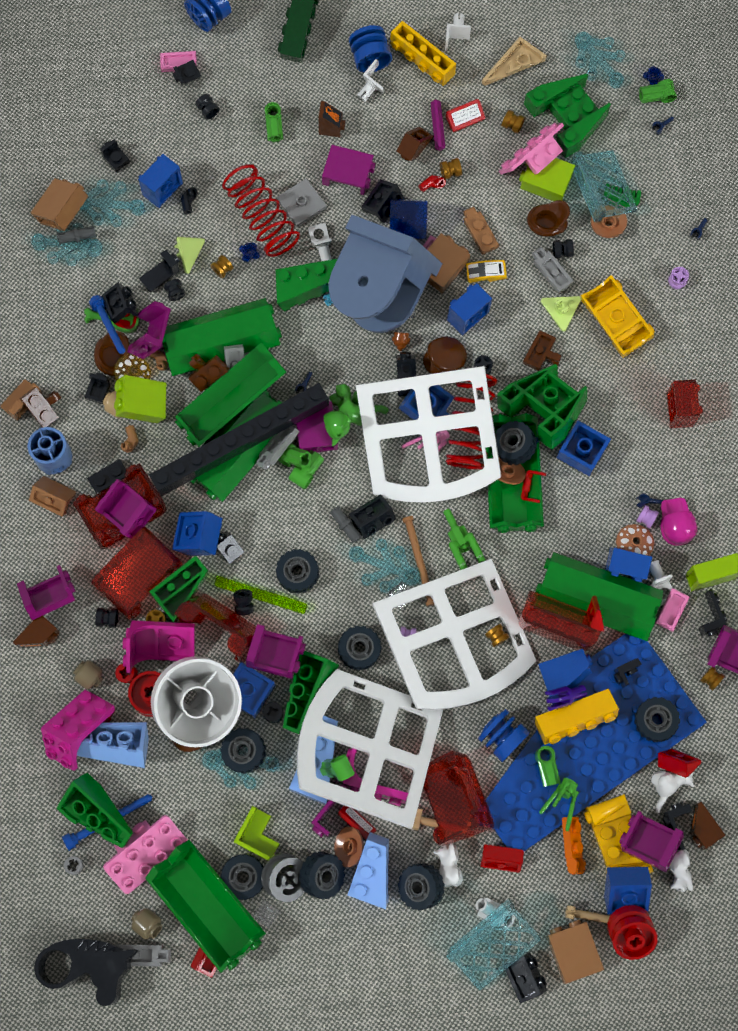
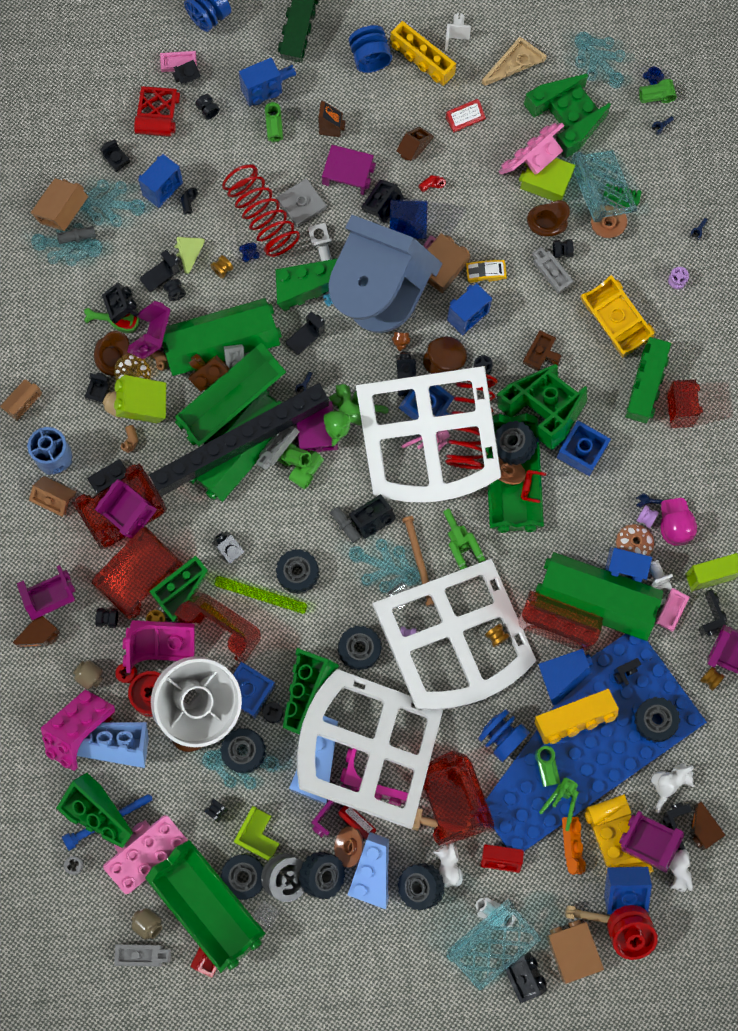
(40, 406): plate -> none
(98, 305): blue piece -> none
(99, 959): black animal -> none
(154, 122): none -> red piece
(197, 533): blue container -> none
(215, 810): none -> black wheel
(243, 602): black wheel -> none
(263, 81): none -> blue brick
(275, 653): magenta panel -> none
(306, 334): none -> black bracket
(337, 768): bright green piece -> none
(371, 85): white bracket -> none
(437, 122): magenta axle -> none
(450, 168): pearl gold wheel -> none
(480, 230): medium nougat hinge -> none
(513, 121): pearl gold wheel -> none
(561, 309): yellowish green piece -> none
(564, 696): dark purple arm -> none
(594, 615): red slope -> none
(647, 380): none -> green wedge
(678, 762): red slope -> none

